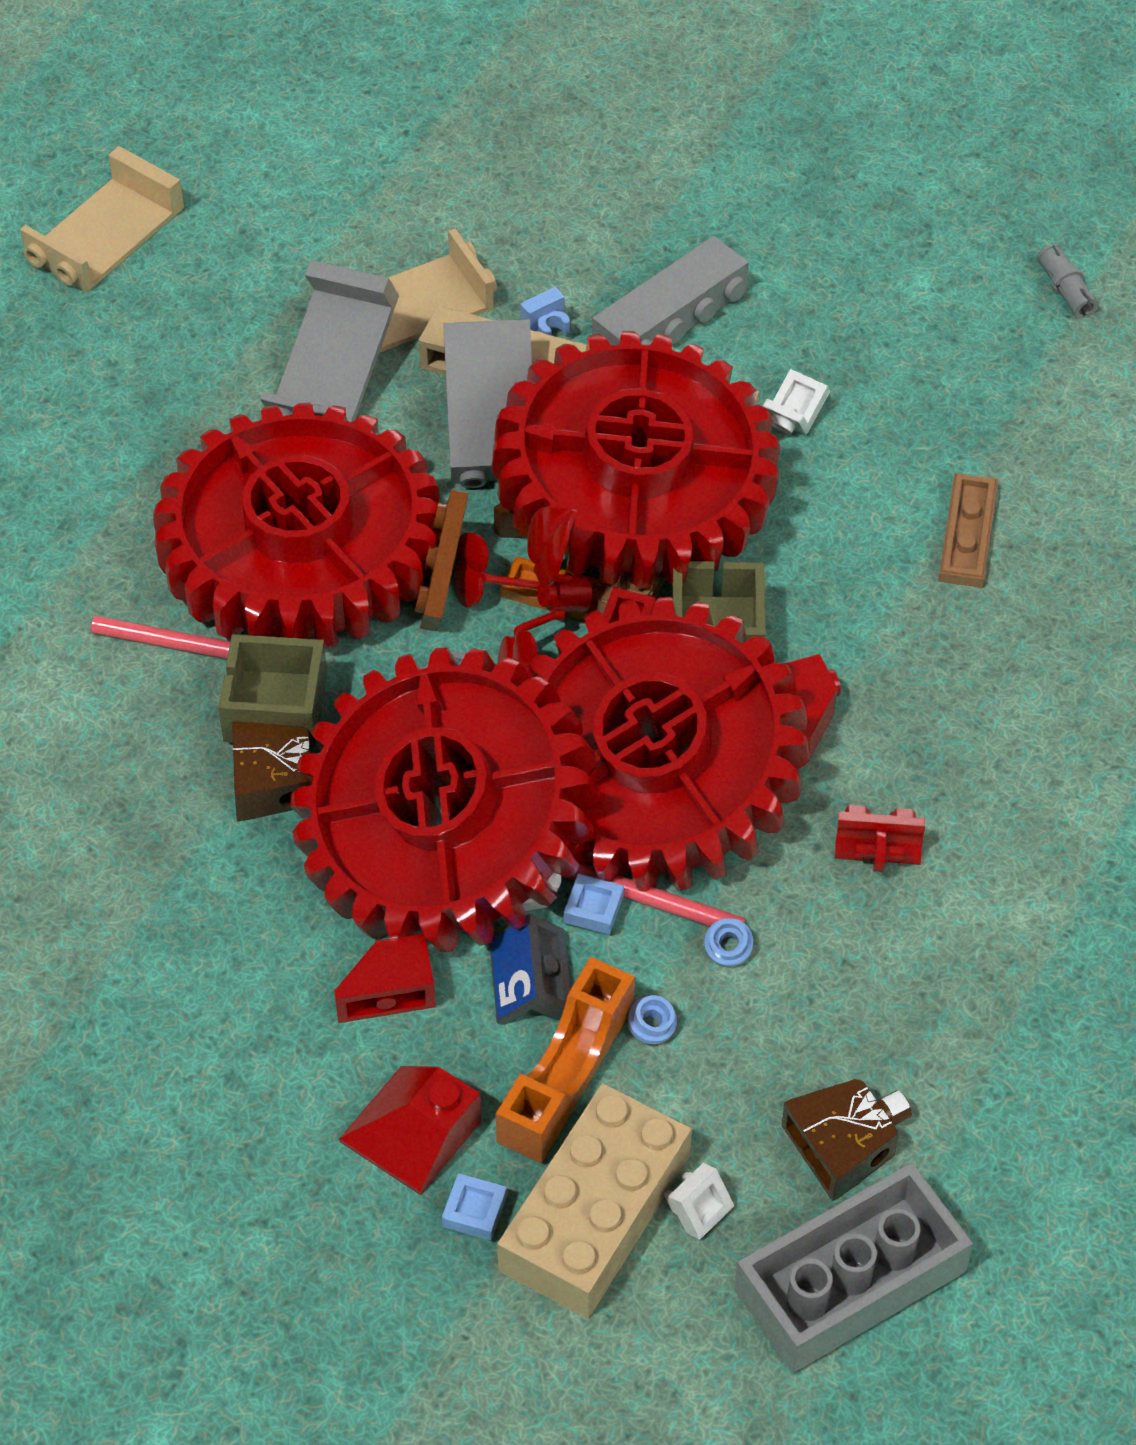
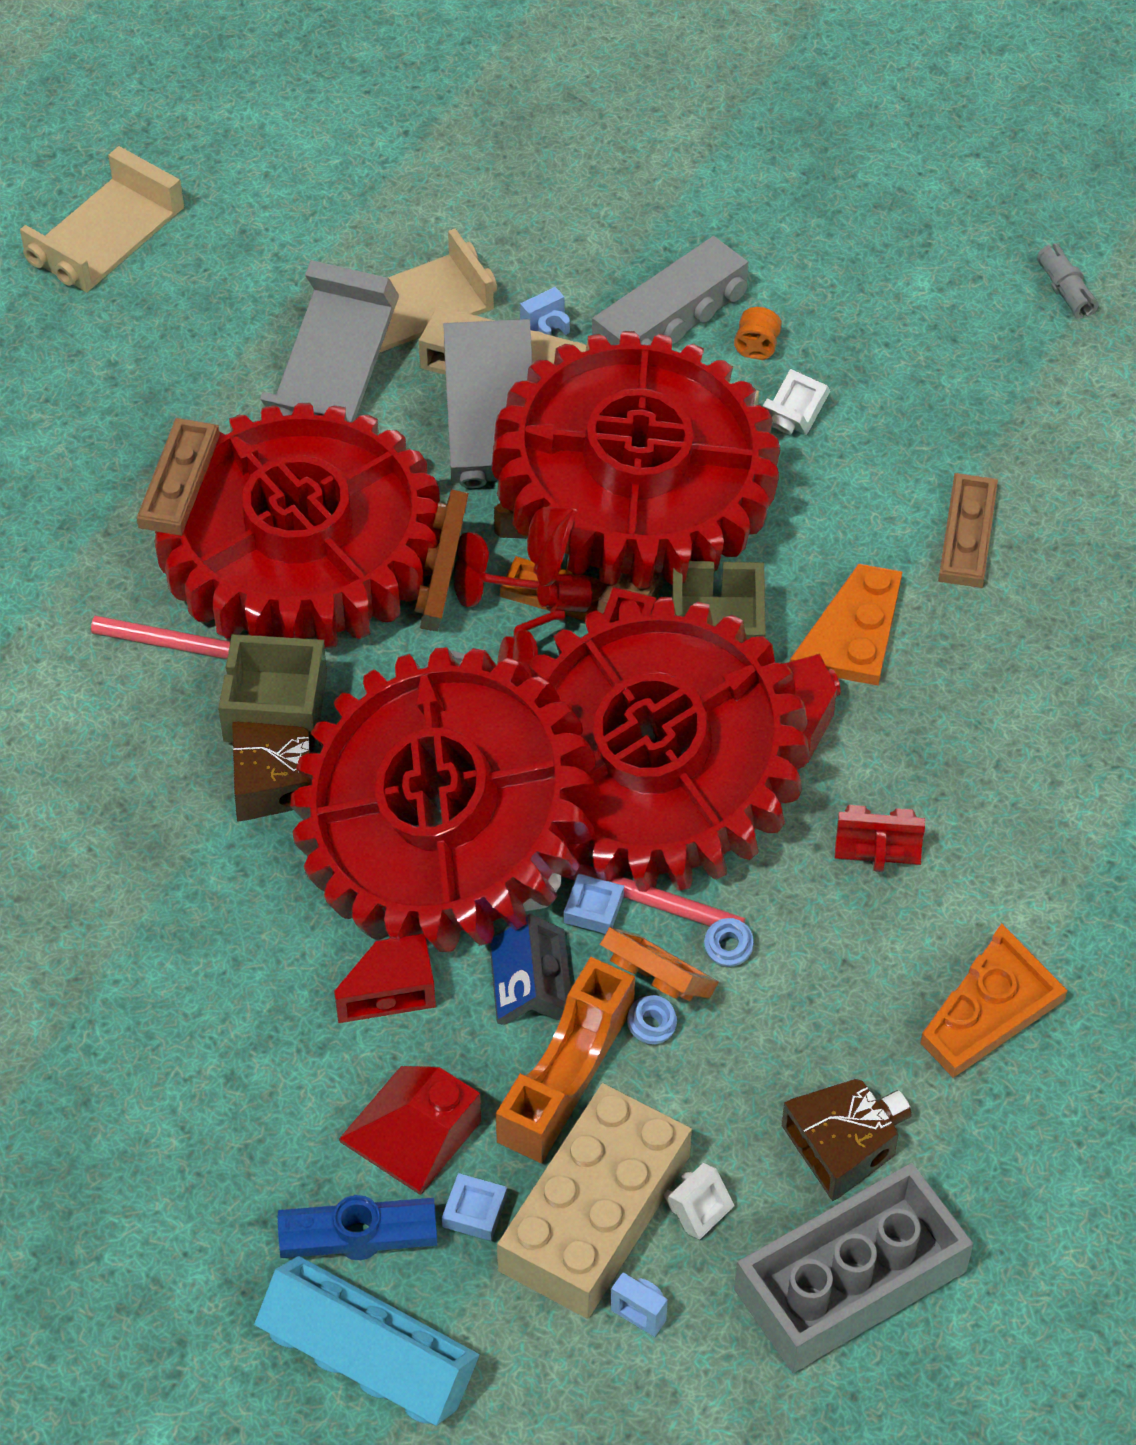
(178, 476): none -> medium nougat tile
(325, 1230): none -> blue piece
(366, 1341): none -> medium azure brick
(639, 1303): none -> light blue plate
(670, 972): none -> orange plate
(757, 333): none -> orange wheel
(856, 625): none -> orange wing
(992, 1004): none -> orange wing

